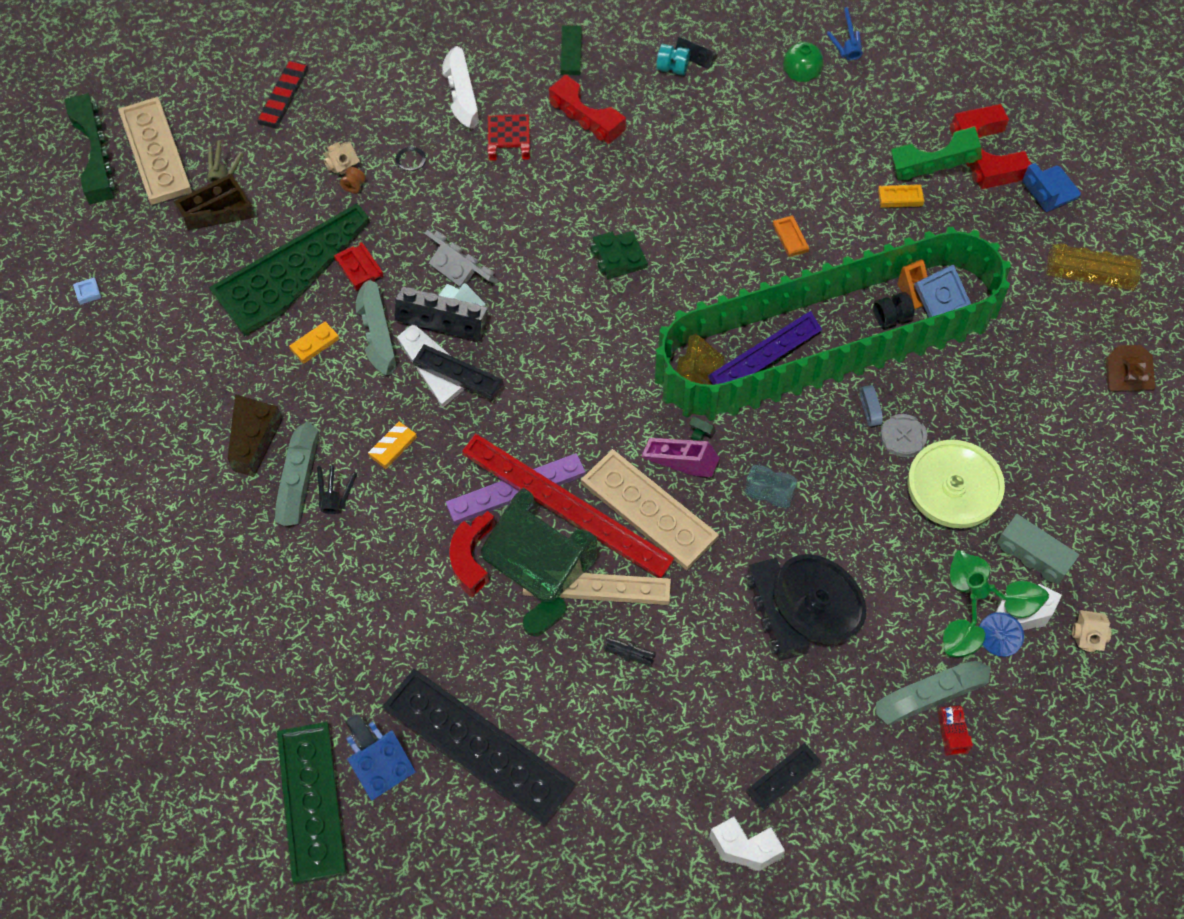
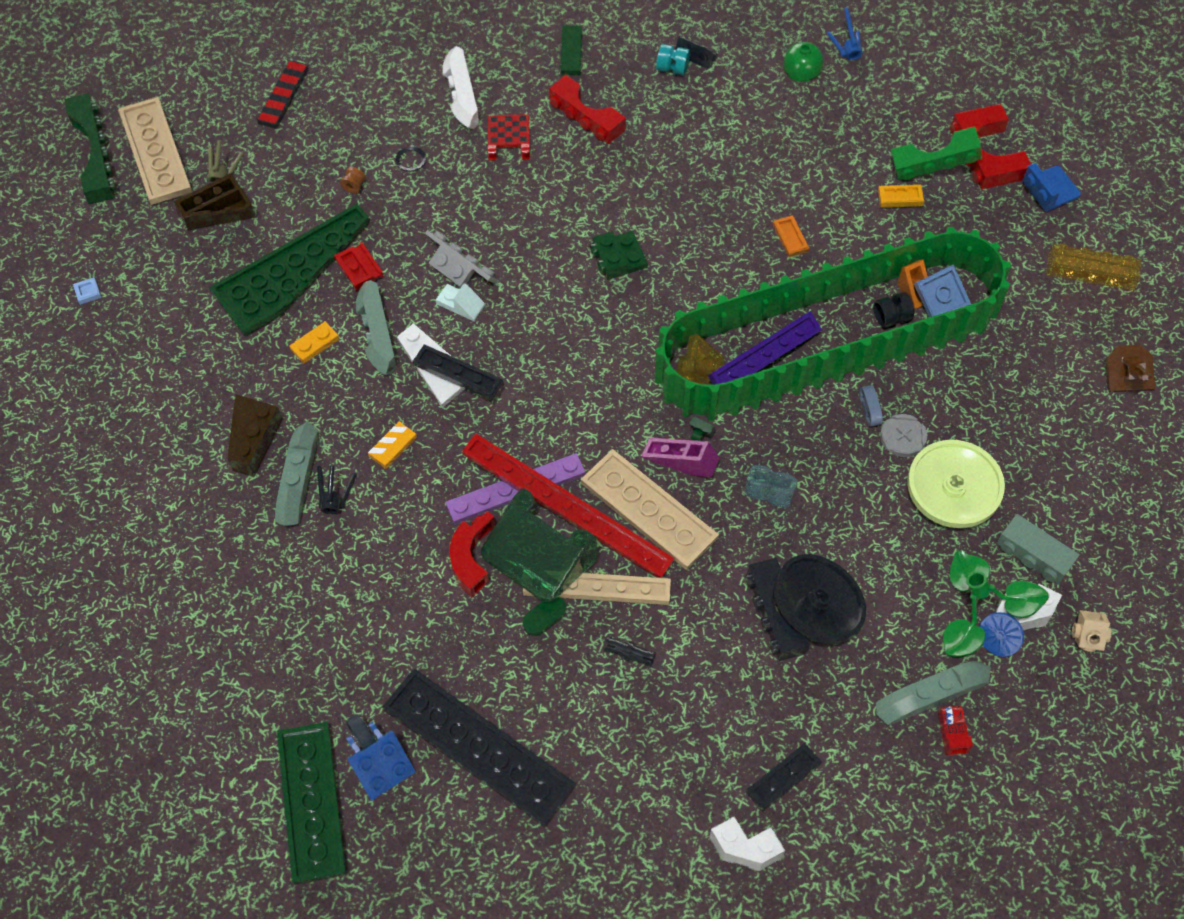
(347, 157): tan brick -> none
(440, 313): black brick -> none

